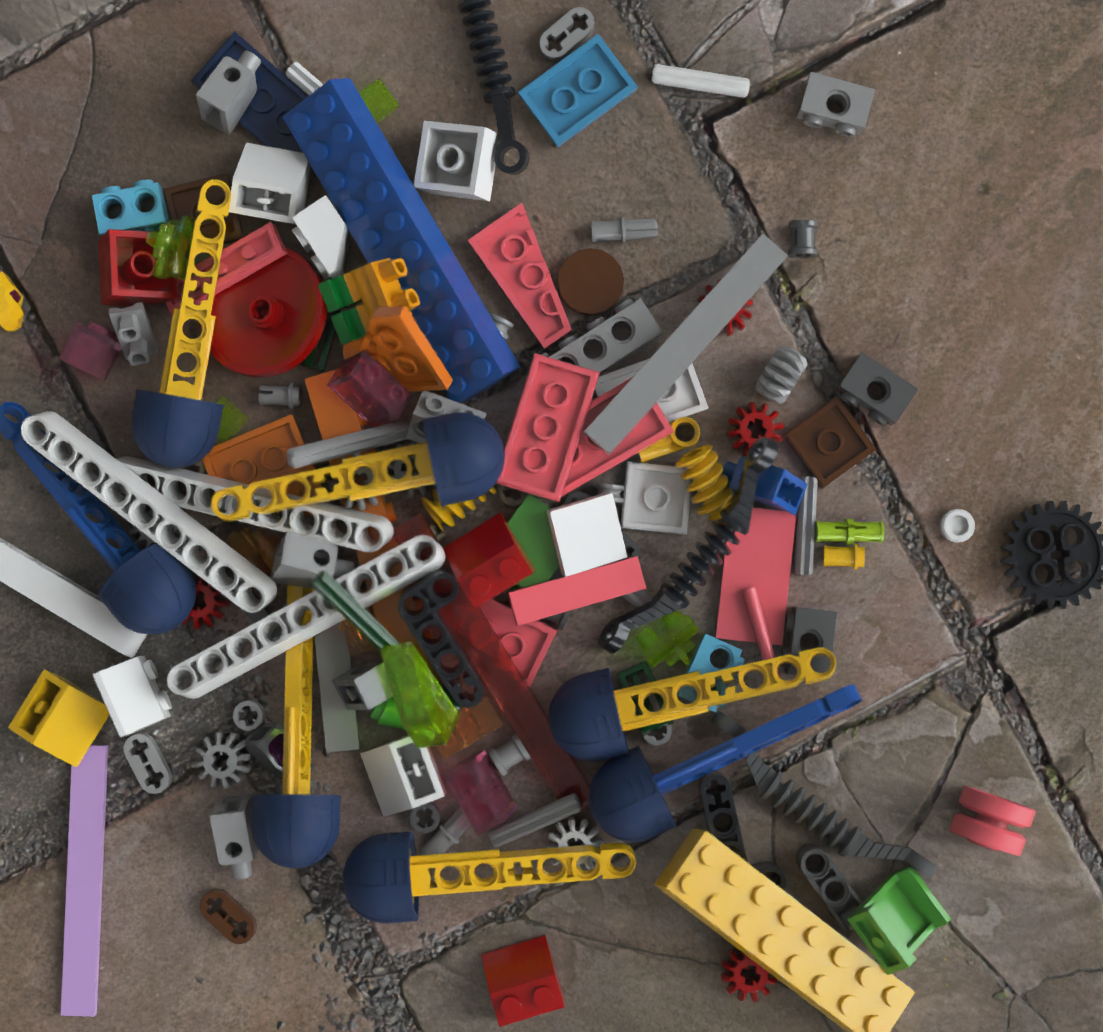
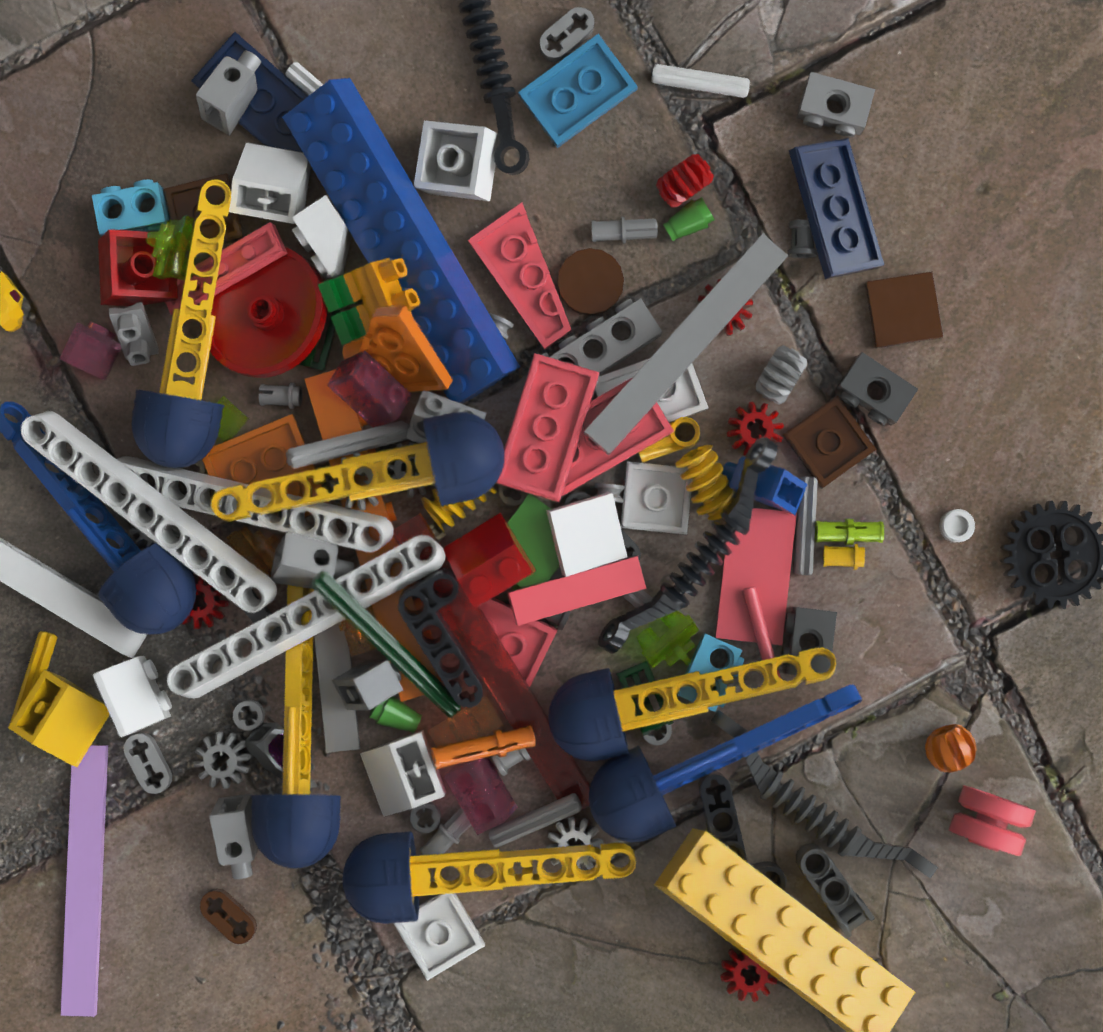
(38, 662): none -> yellow axle
(379, 100): clear neon green tile -> none
(418, 696): clear neon green slope -> none
(440, 935): none -> white tile
(483, 747): none -> orange pin
(522, 980): red slope -> none
(684, 180): none -> red gear
(689, 219): none -> bright green cone
(836, 208): none -> dark blue tile
(898, 919): bright green panel -> none
(903, 309): none -> reddish brown tile
(950, 748): none -> orange piece

